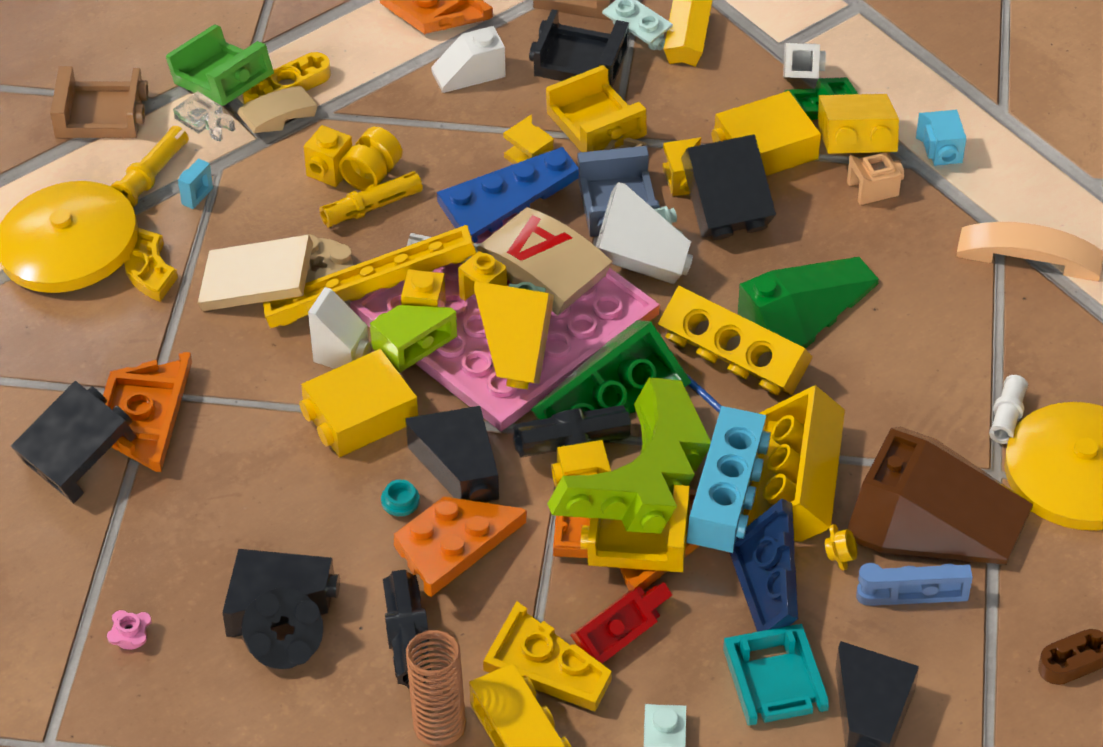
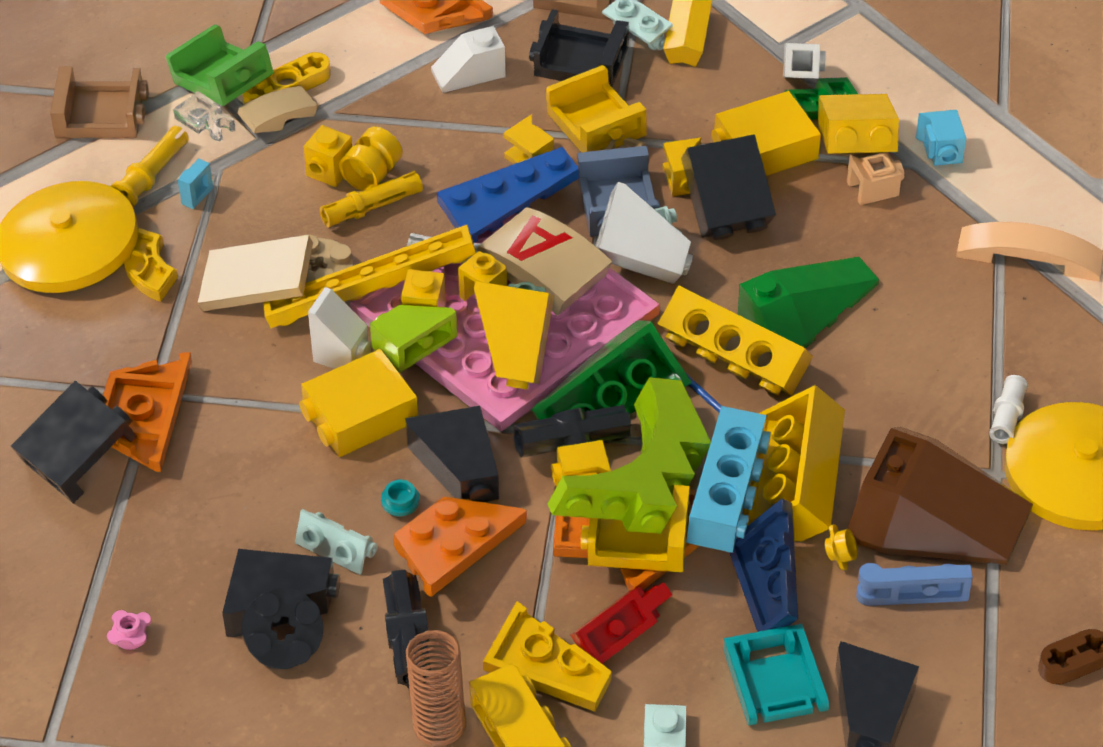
(331, 540): none -> light aqua hinge

